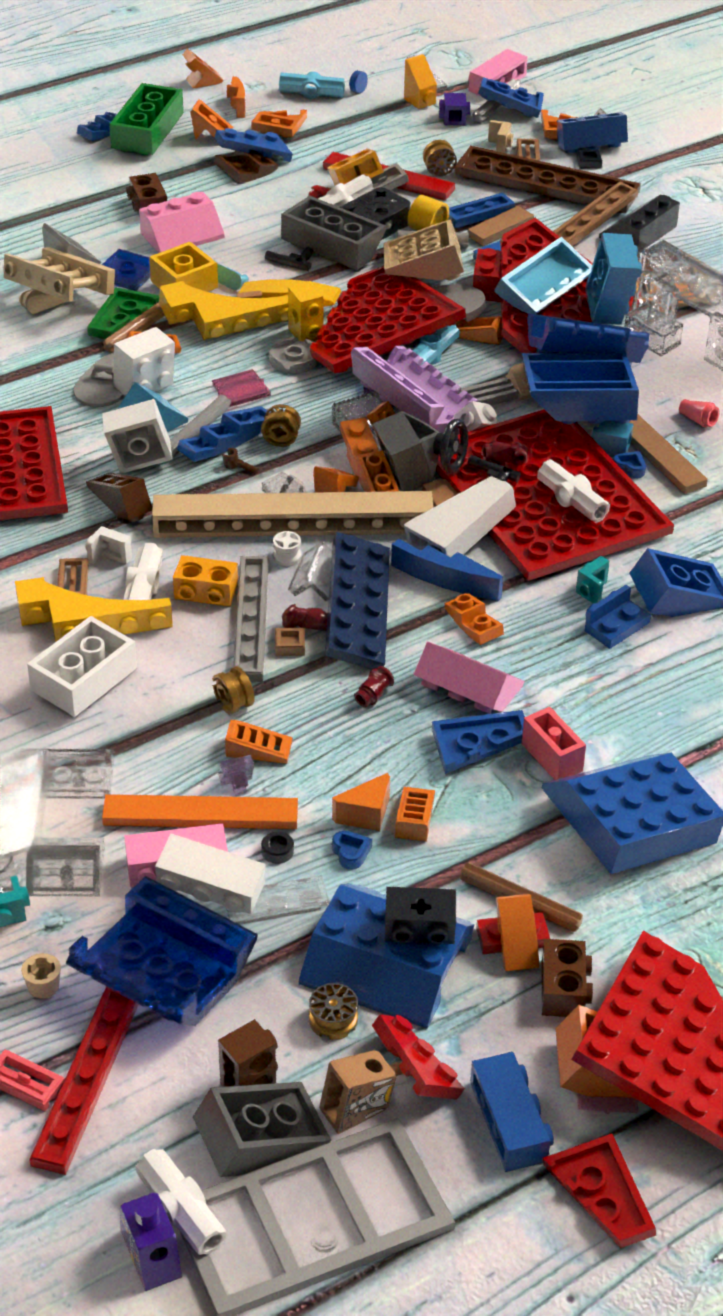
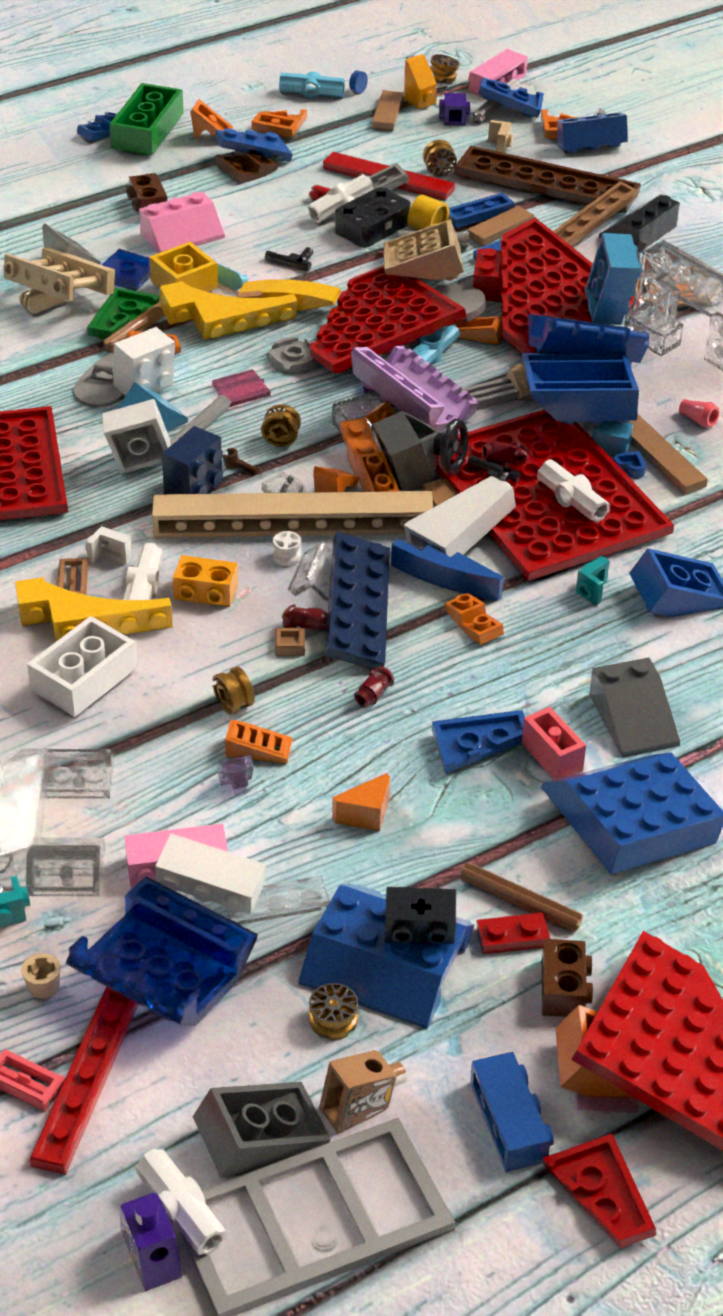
(122, 495): reddish brown slope -> none
(193, 463): none -> dark blue brick
(200, 811): orange tile -> none
(202, 73): orange slope -> none
(233, 431): blue slope -> none
(237, 96): orange slope -> none
(248, 1056): reddish brown brick -> none
(251, 616): light grey tile -> none
(277, 847): black tile -> none
(305, 311): yellow brick -> none
(332, 232): dark grey slope -> none
(351, 848): blue tile -> none
(363, 162): light orange brick -> none
(387, 110): none -> medium nougat tile
(415, 828): orange slope -> none
(418, 1059): red wing -> none
(444, 67): none -> pearl gold wheel
(466, 678): bright pink slope -> none
(477, 415): white bracket -> none
(517, 932): orange slope -> none
(527, 142): medium nougat tile -> none
(544, 277): medium azure slope -> none
(589, 159): black tile -> none
(615, 618): blue bracket -> none
(634, 706): none -> dark grey slope

